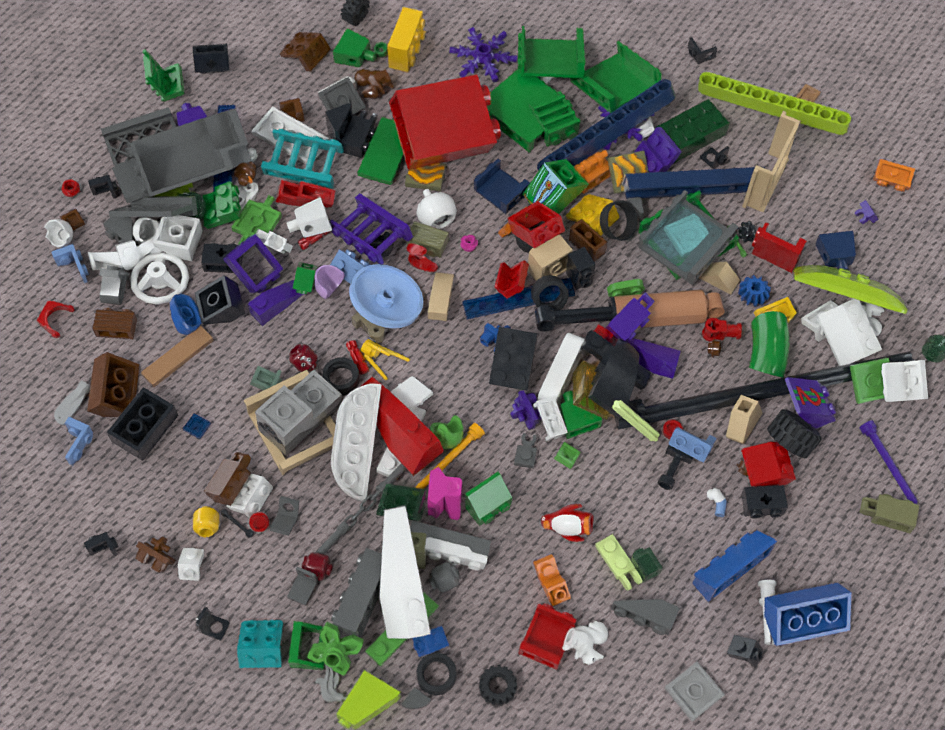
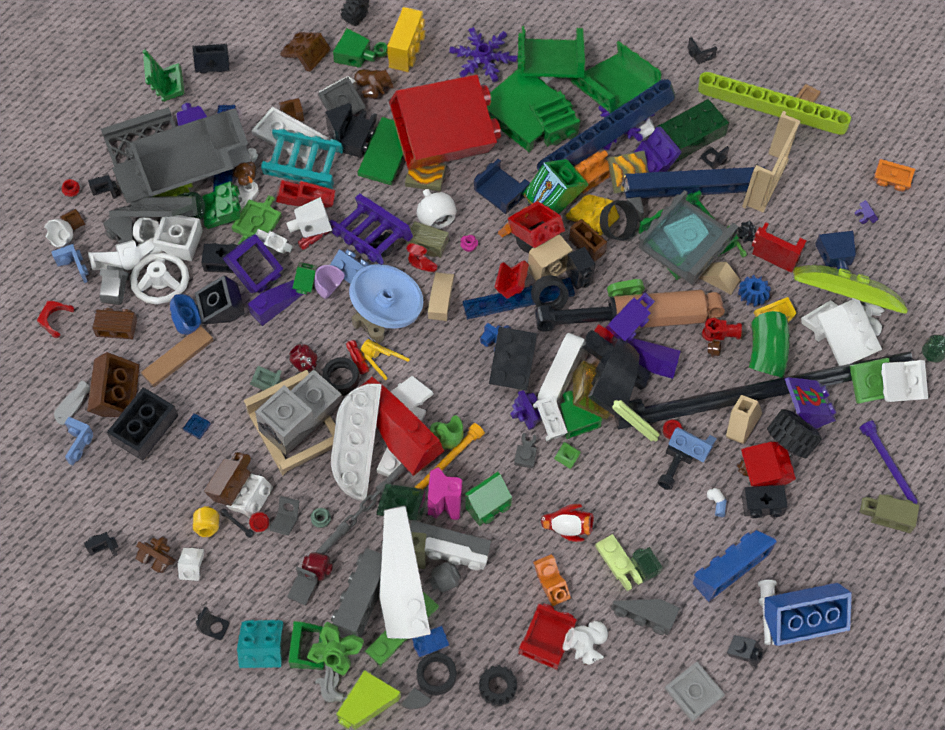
(320, 512): none -> sand green plate

